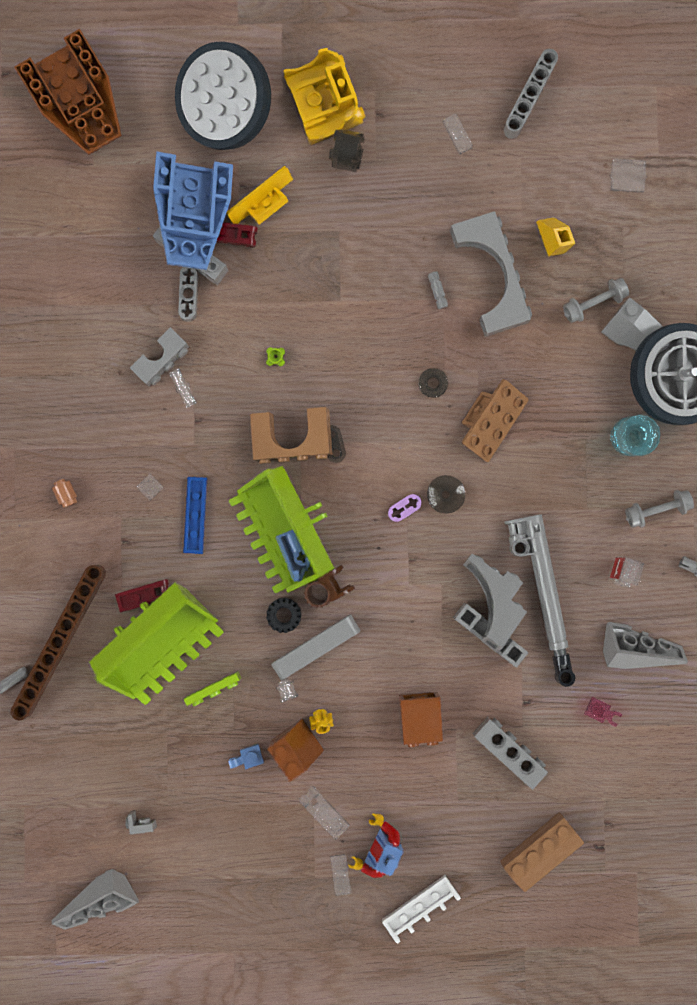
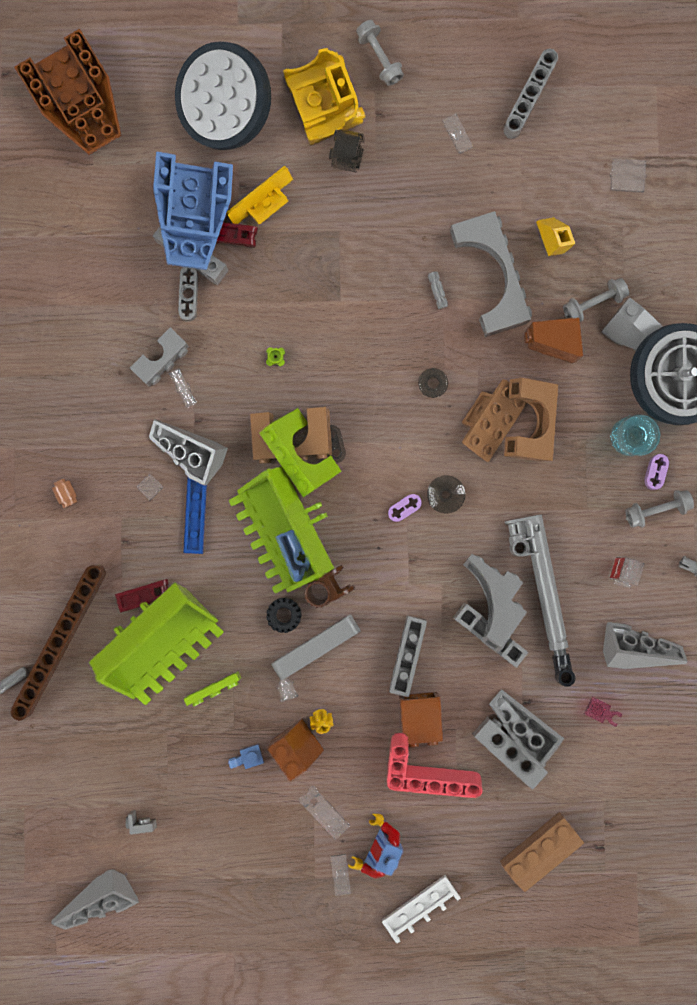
(193, 453): none -> light grey wedge
(304, 475): none -> lime arch
(367, 33): none -> light grey piece
(407, 656): none -> light grey brick
(427, 779): none -> coral beam
(528, 732): none -> light grey wedge
(543, 399): none -> medium nougat arch
(556, 338): none -> dark orange slope
(652, 470): none -> lavender beam

